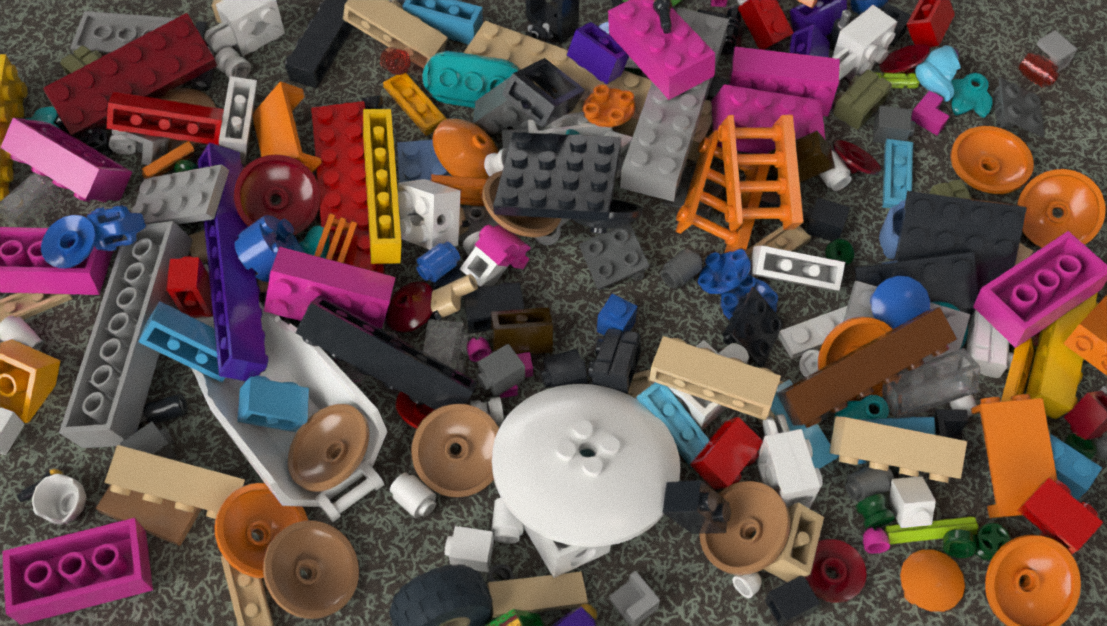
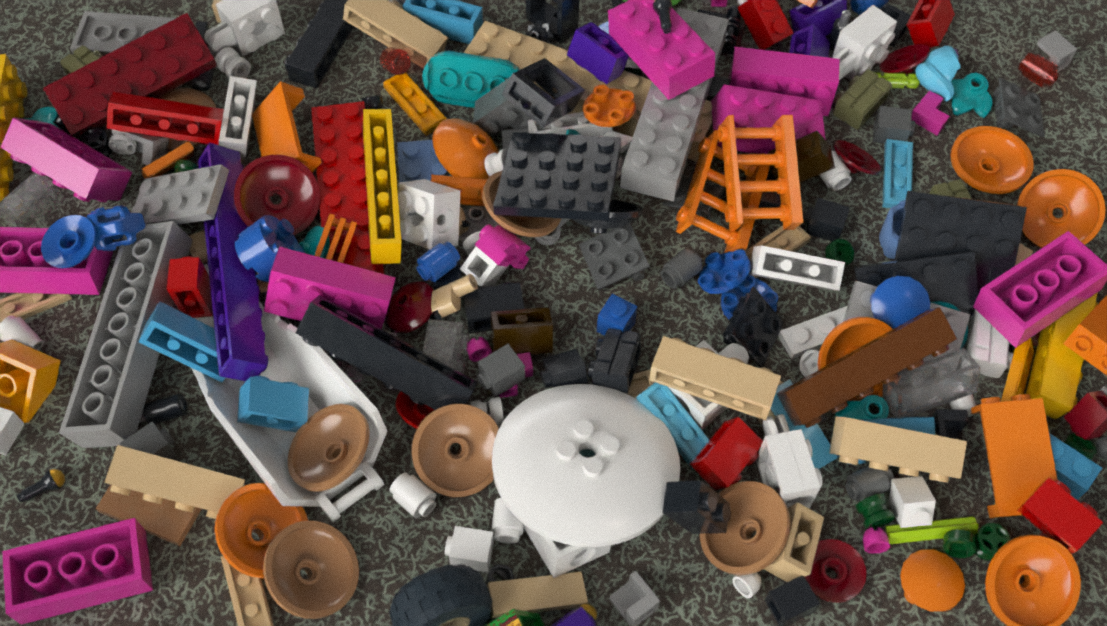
(59, 499): white hair -> none

